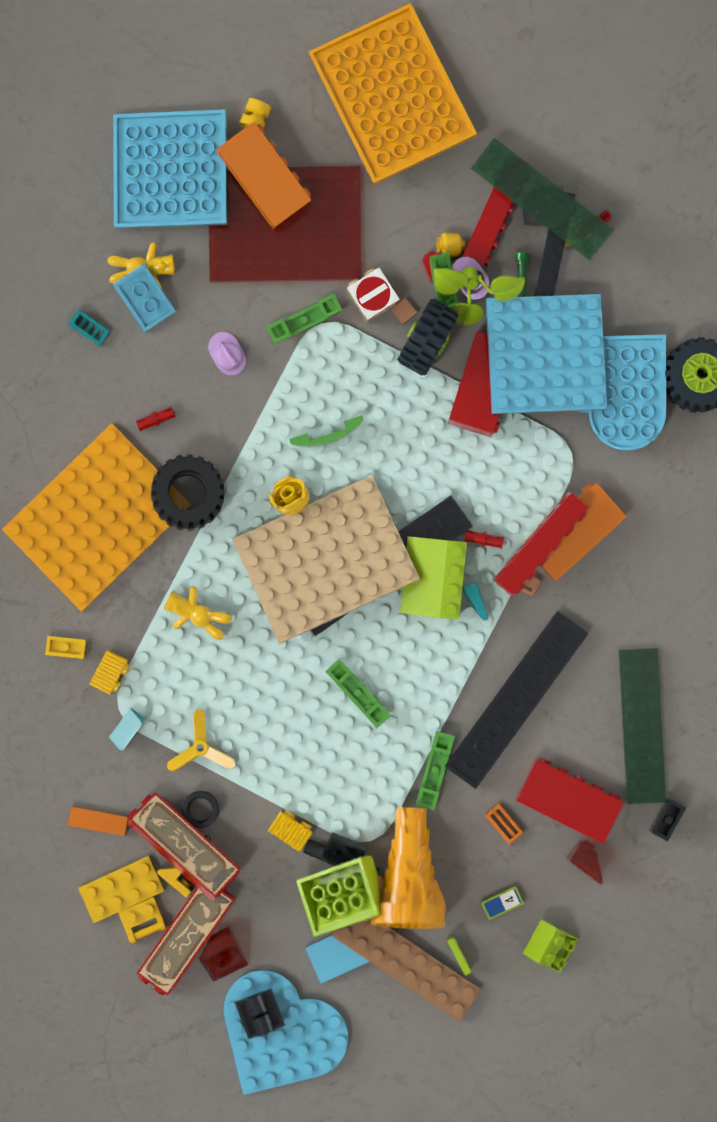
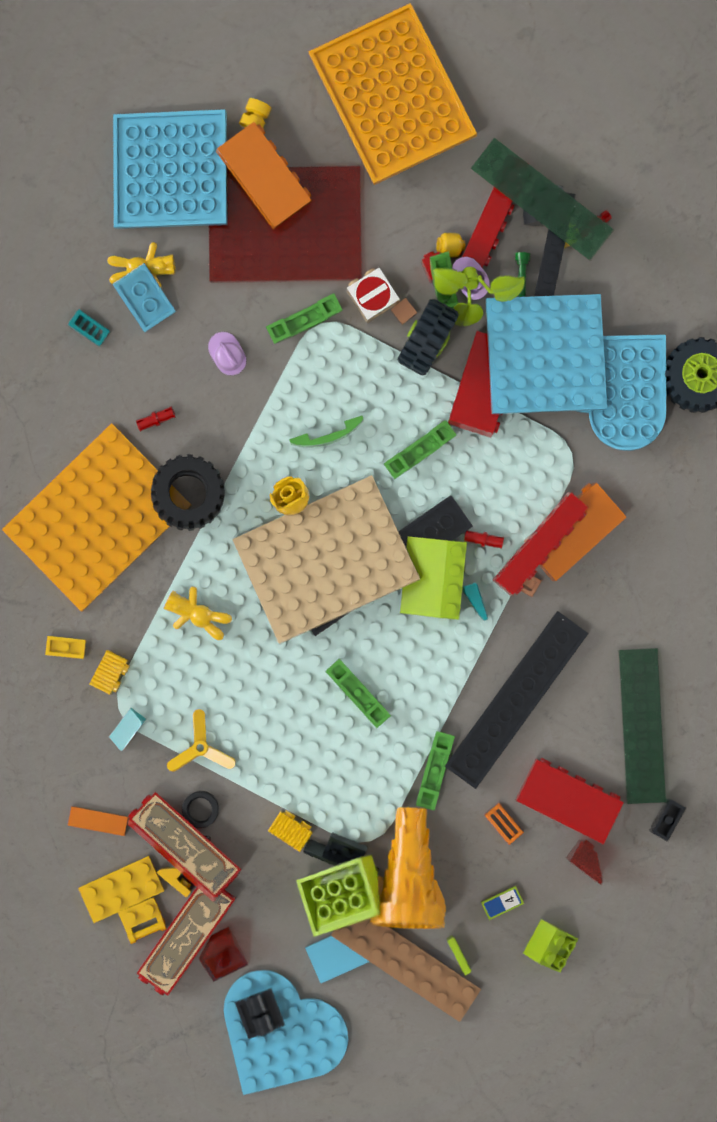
(420, 449): none -> bright green slope

